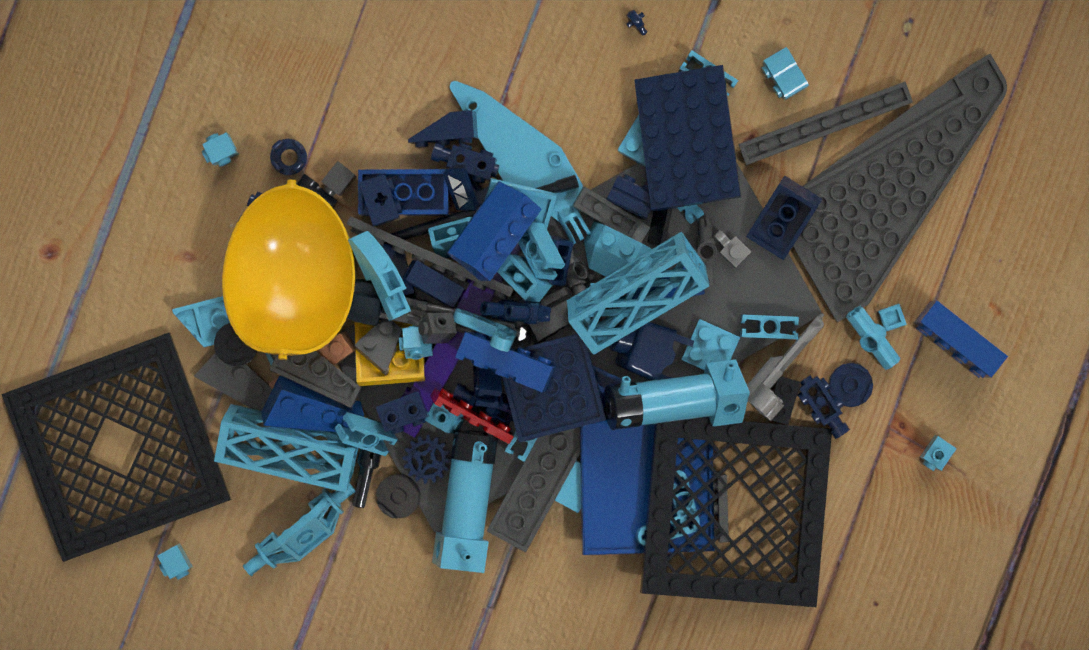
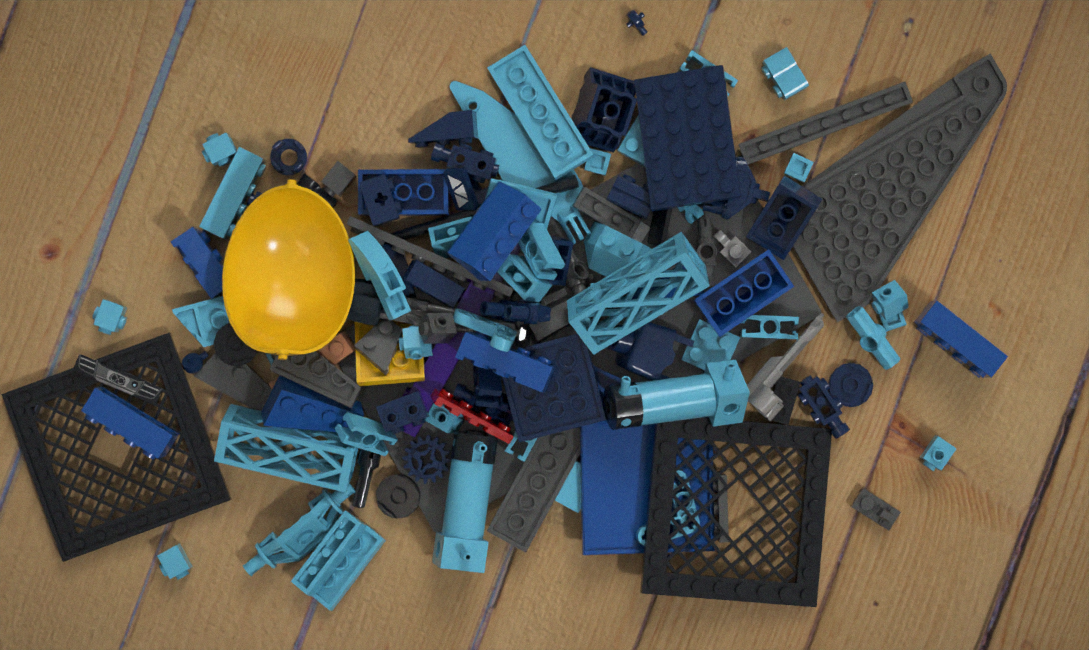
(110, 317): none -> medium azure brick
(117, 379): none -> sticker
(129, 422): none -> blue brick
(193, 362): none -> dark blue piece
(202, 259): none -> blue wedge
(232, 193): none -> medium azure brick
(338, 560): none -> medium azure slope
(540, 112): none -> medium azure plate
(598, 163): none -> medium azure plate
(604, 109): none -> dark blue slope
(743, 293): none -> blue slope
(749, 193): none -> dark blue connector
(798, 167): none -> medium azure plate
(875, 509): none -> dark grey hinge
(889, 300): none -> medium azure brick

